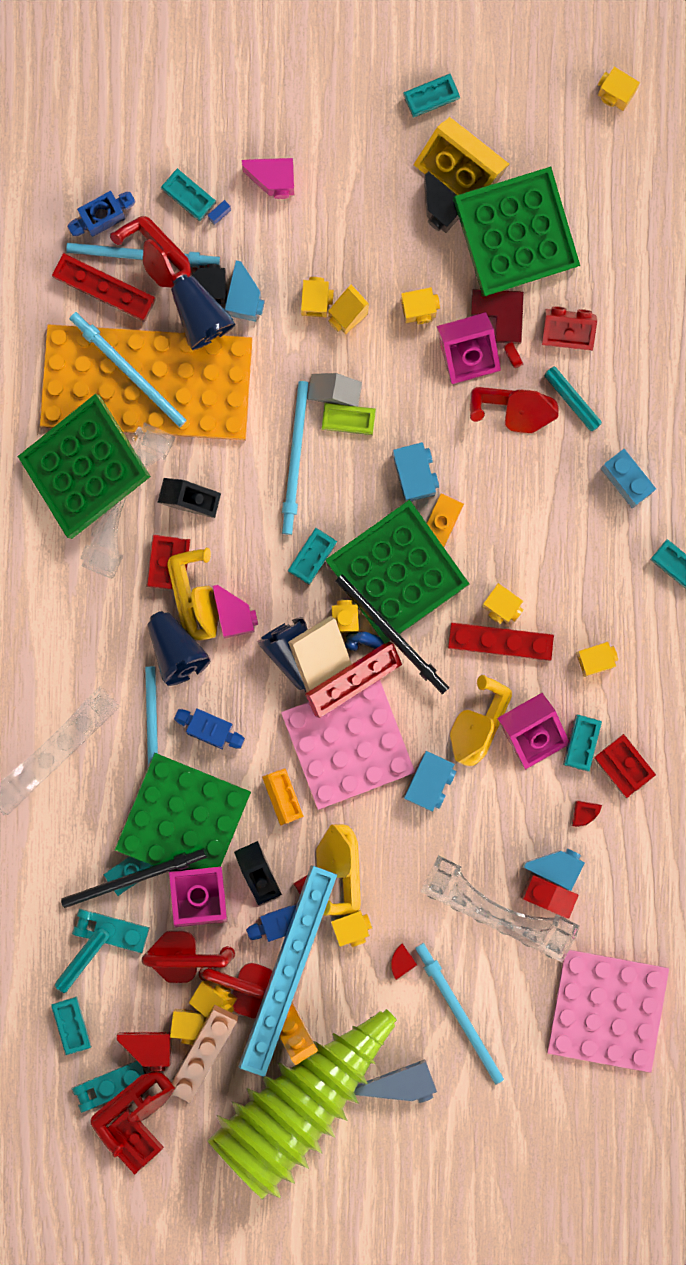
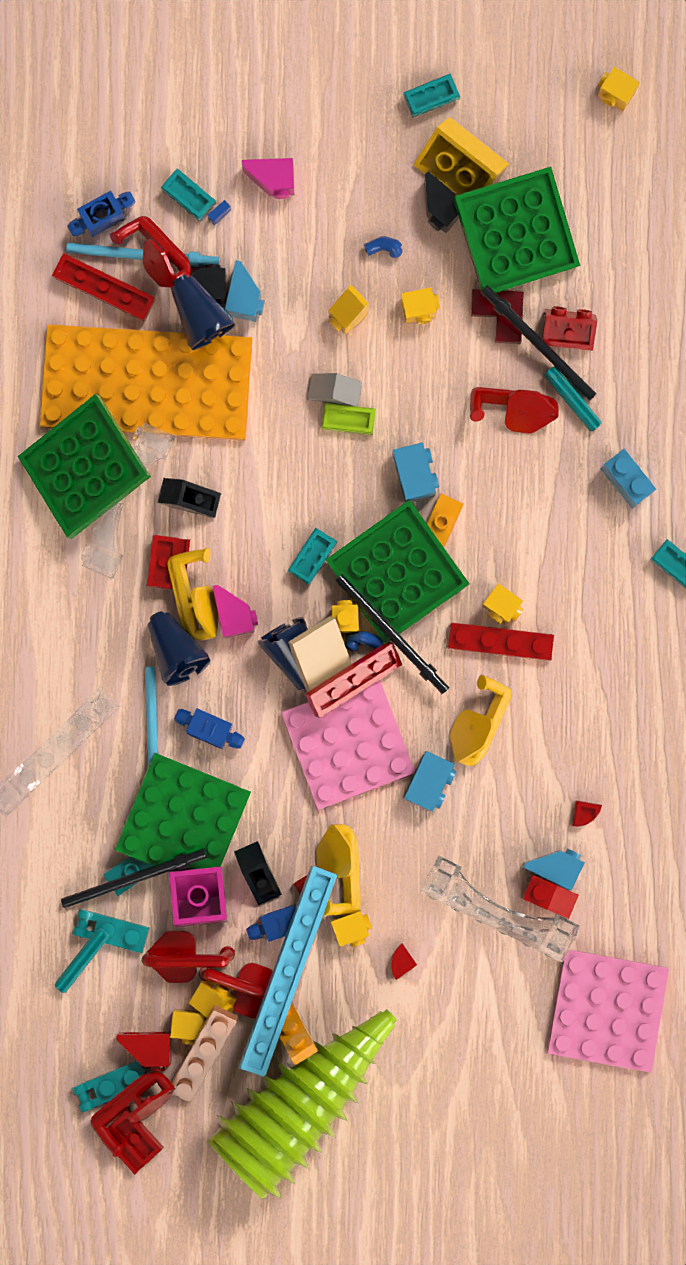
(71, 1025): teal plate -> none
(91, 334): medium azure bar -> none
(282, 796): light orange plate -> none
(290, 507): medium azure bar -> none
(316, 297): yellow brick -> none
(384, 243): none -> blue arm
(405, 1084): sand blue slope -> none
(433, 969): medium azure bar -> none
(469, 348): dark pink slope -> none
(503, 308): none -> black bar
(513, 355): red tile -> none
(534, 730): dark pink slope -> none
(582, 742): teal plate -> none
(597, 658): yellow brick -> none
(624, 766): red plate -> none

